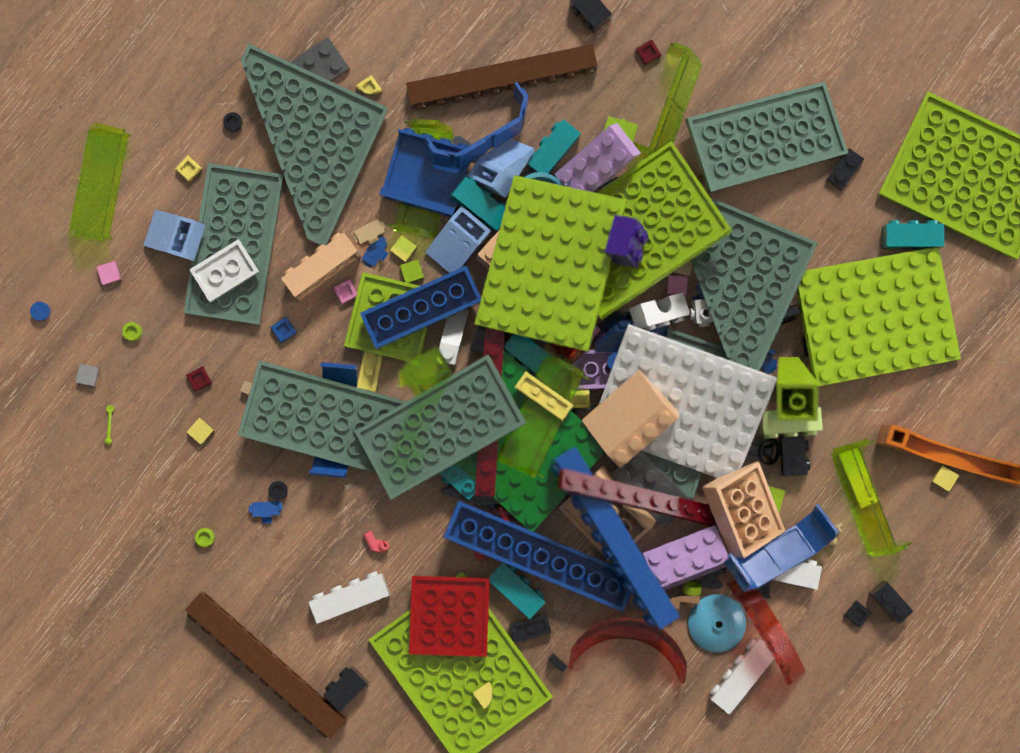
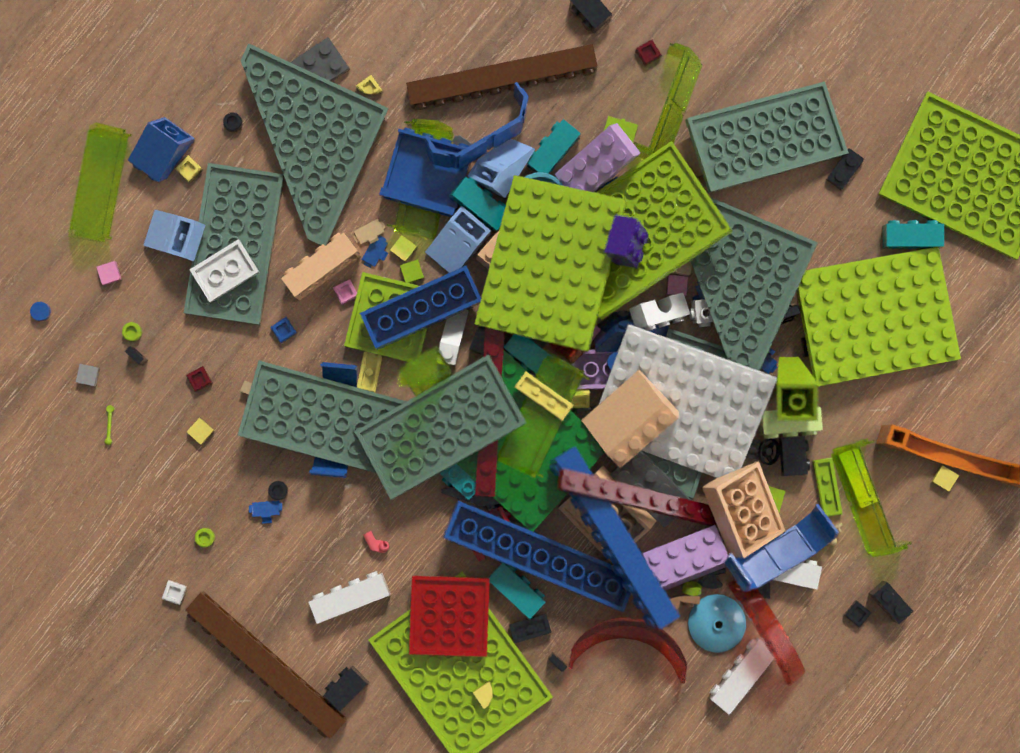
(136, 355): none -> black tile
(160, 148): none -> blue slope
(174, 592): none -> white tile
(827, 486): none -> lime tile

